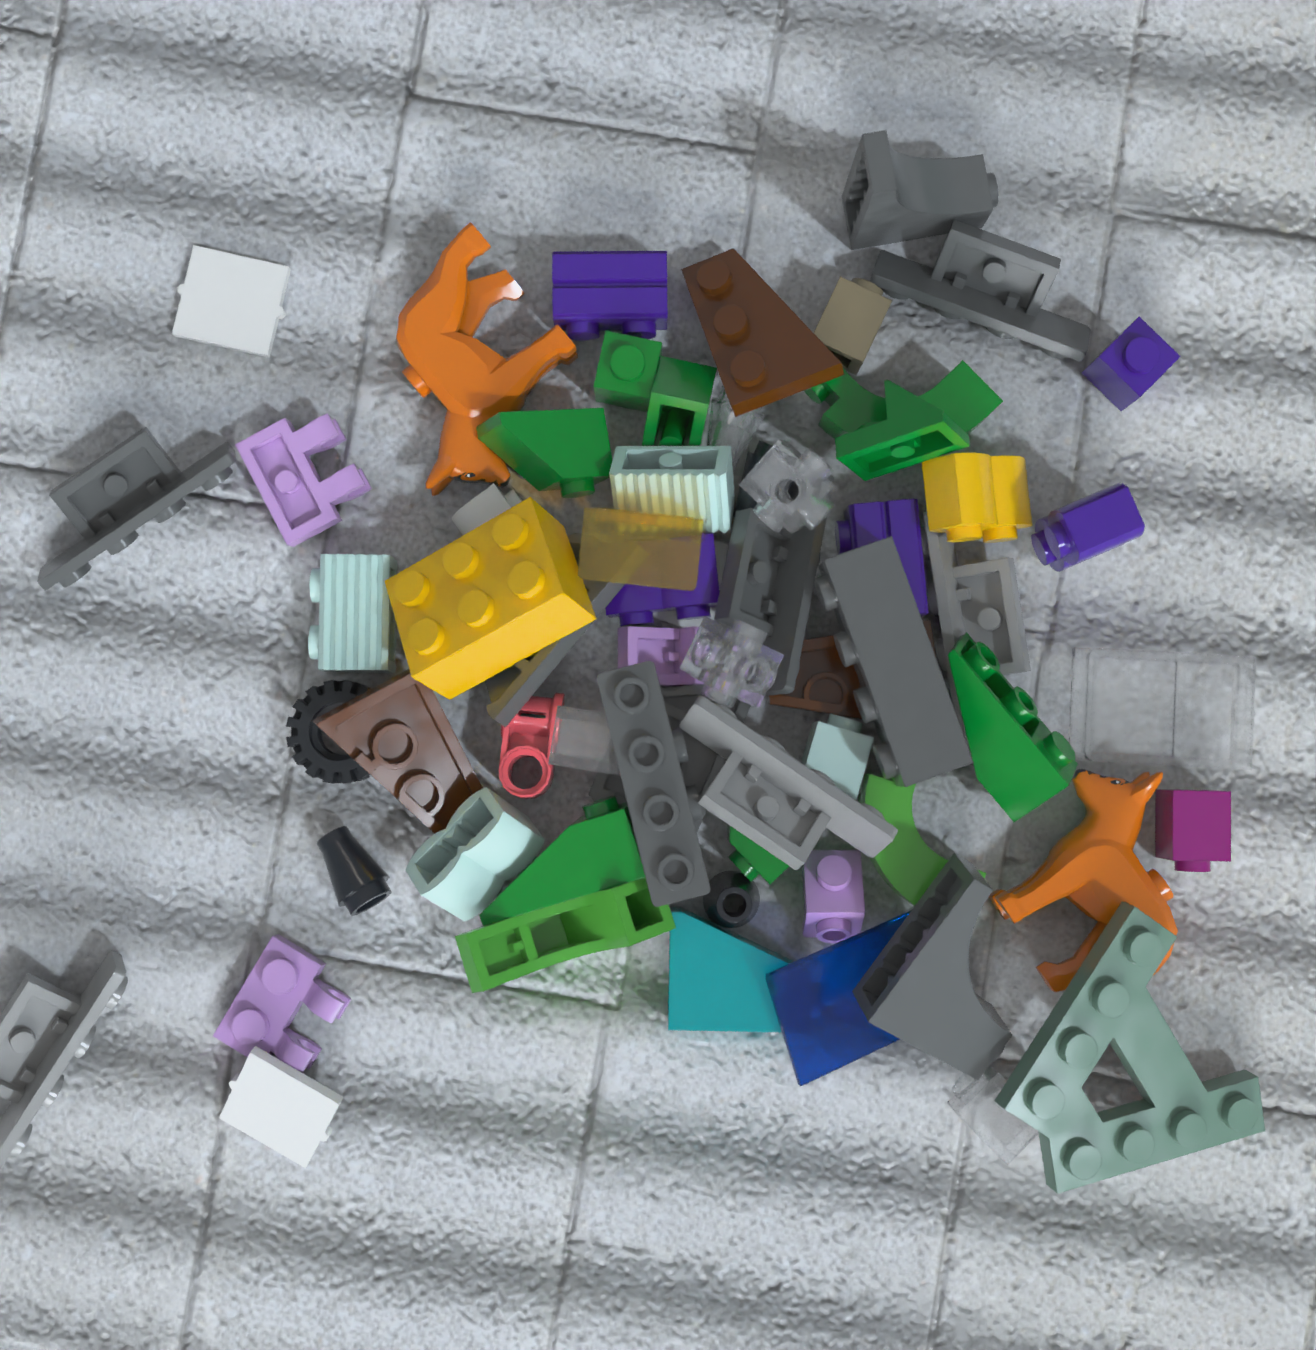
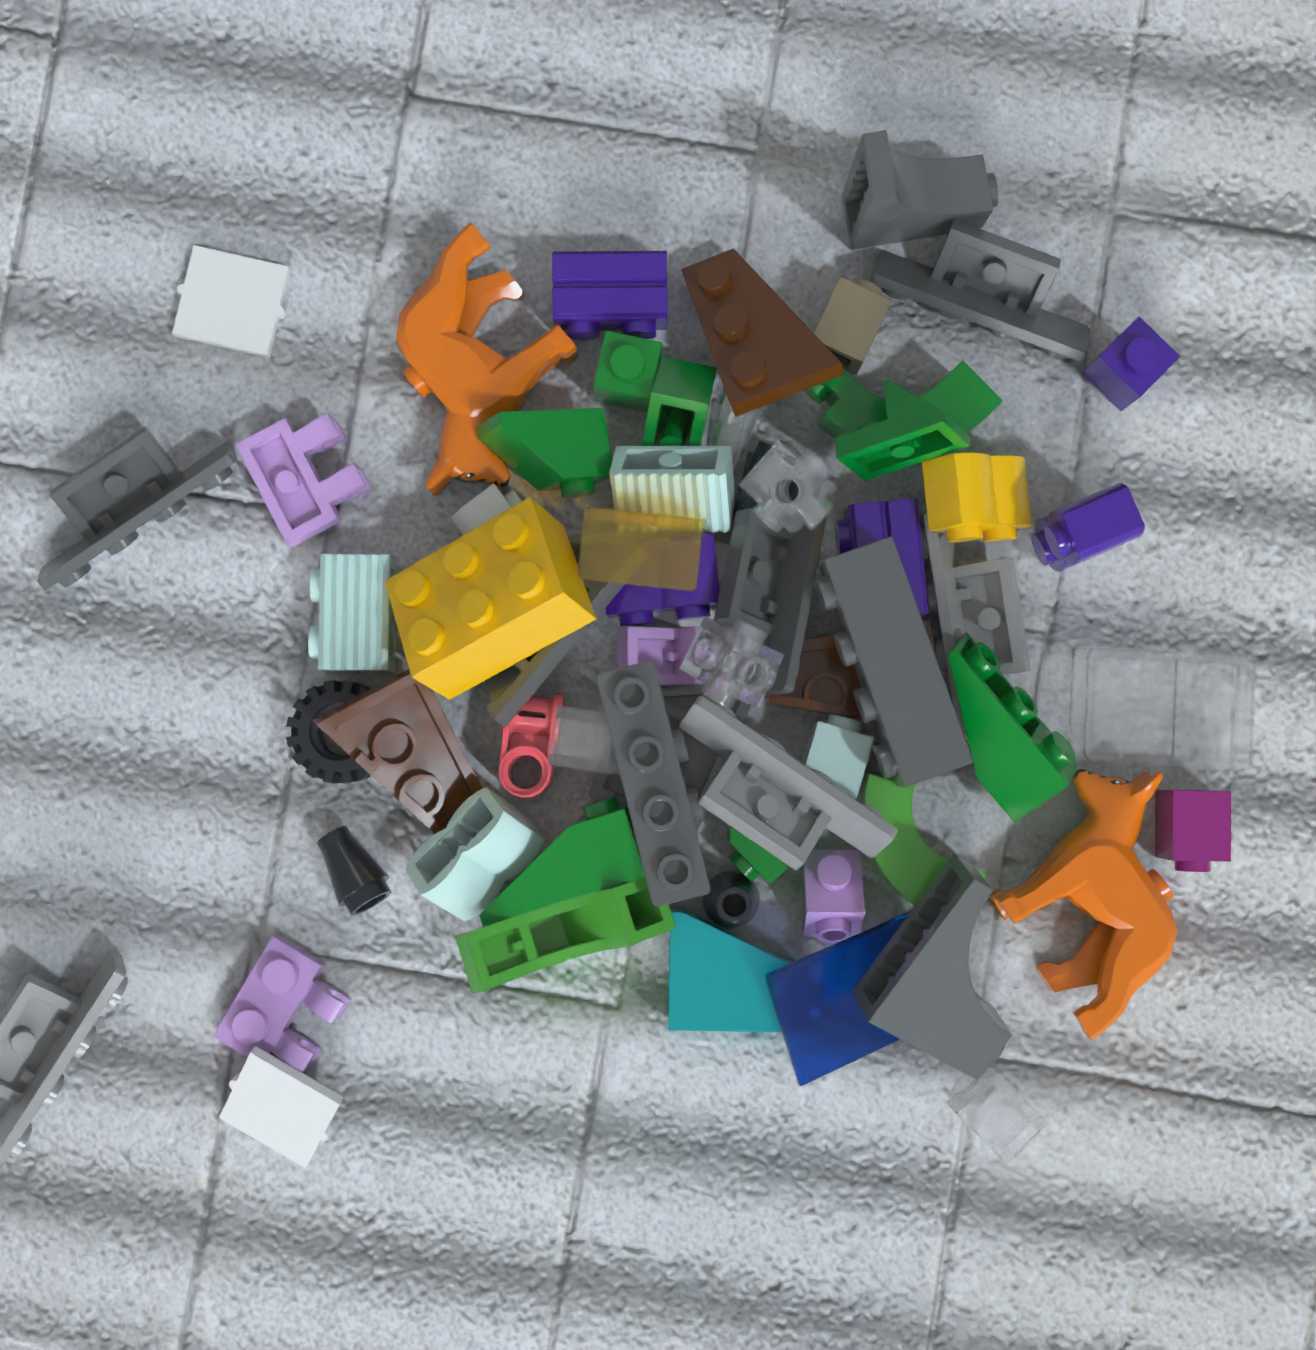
(1112, 1006): sand green plate -> none

